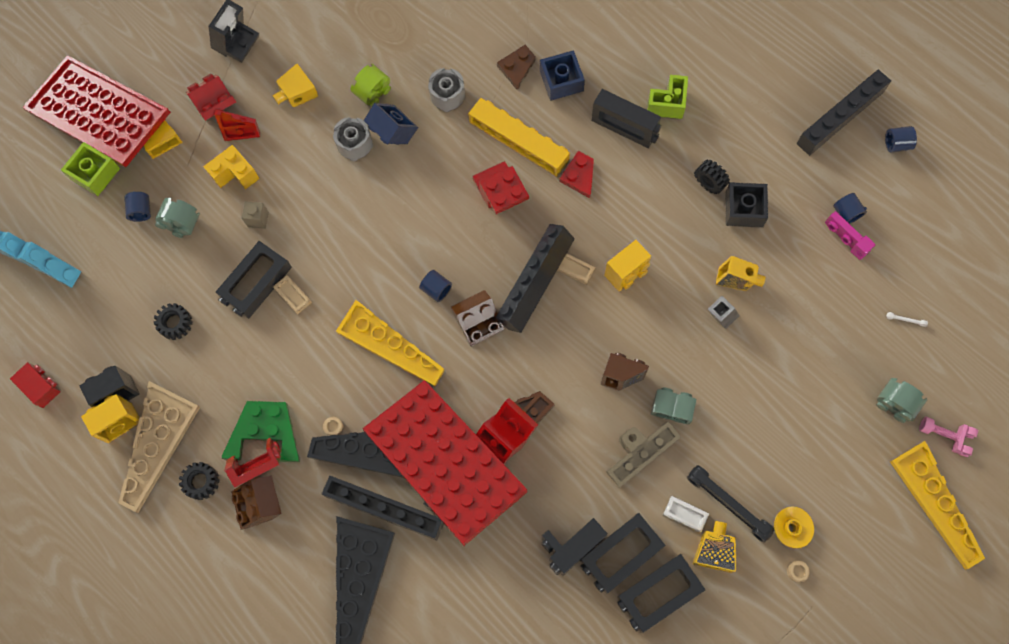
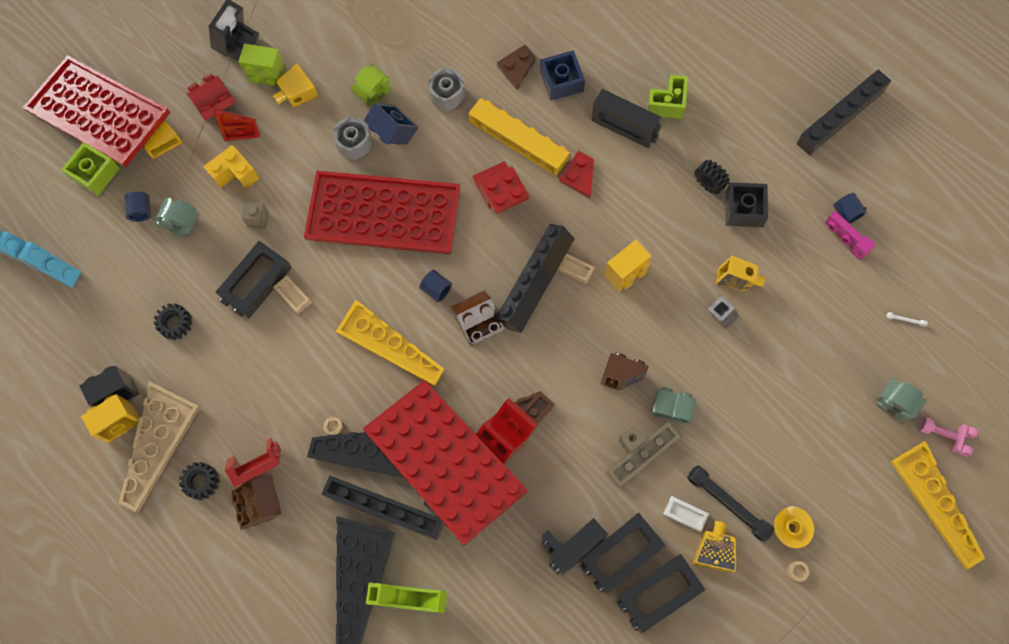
(35, 384): red brick -> none
(259, 422): green wing -> none
(262, 64): none -> lime brick
(382, 212): none -> red plate
(406, 597): none -> lime arch
(900, 139): dark blue piece -> none

